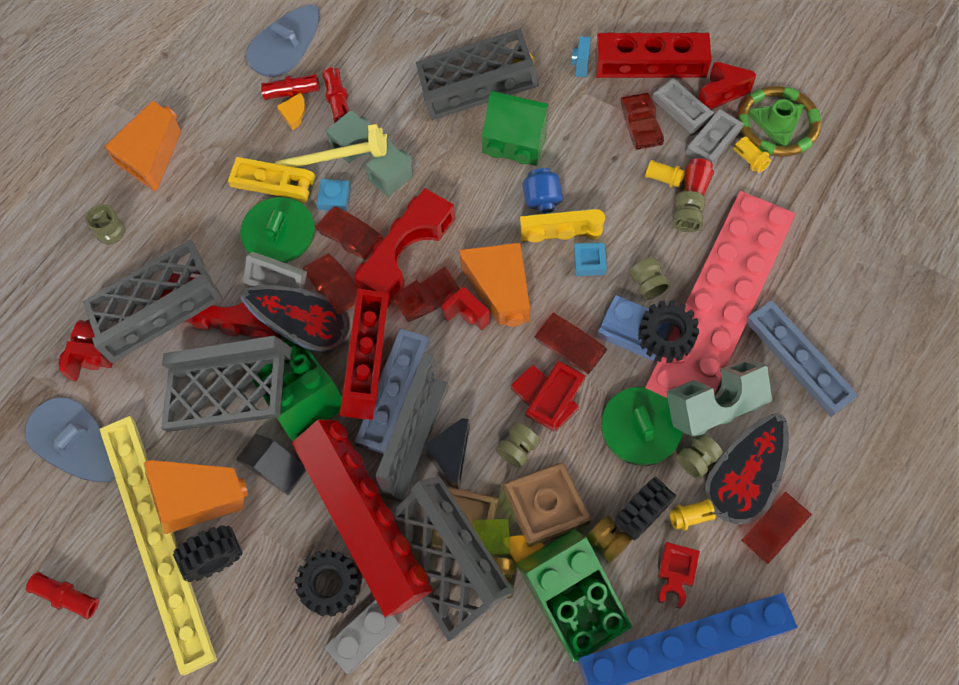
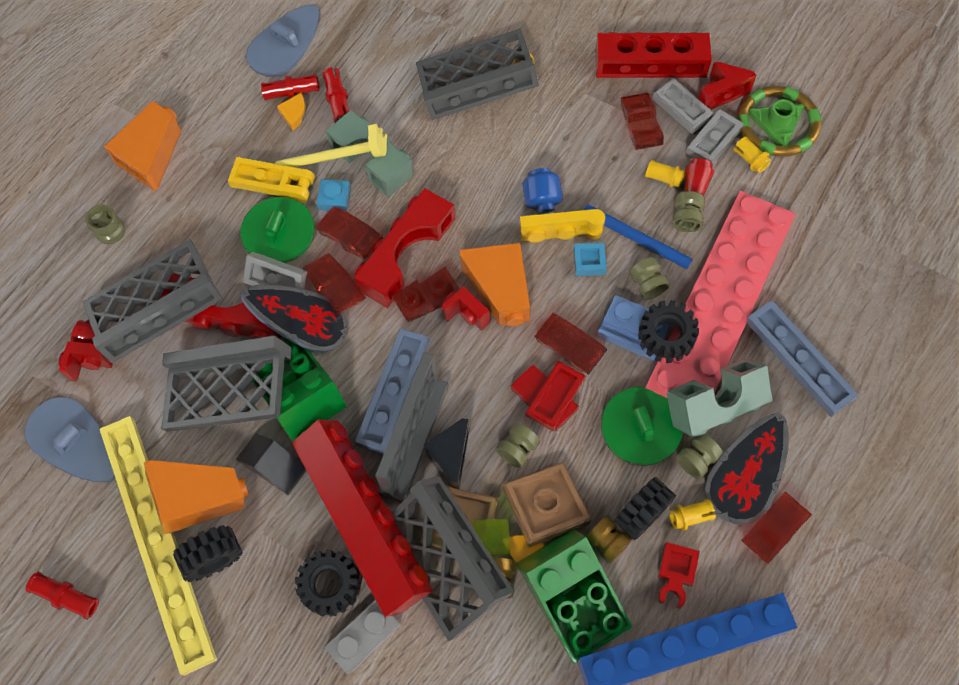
(364, 355): red brick -> none
(514, 128): green slope -> none
(580, 56): dark azure plate -> none
(645, 240): none -> blue bar

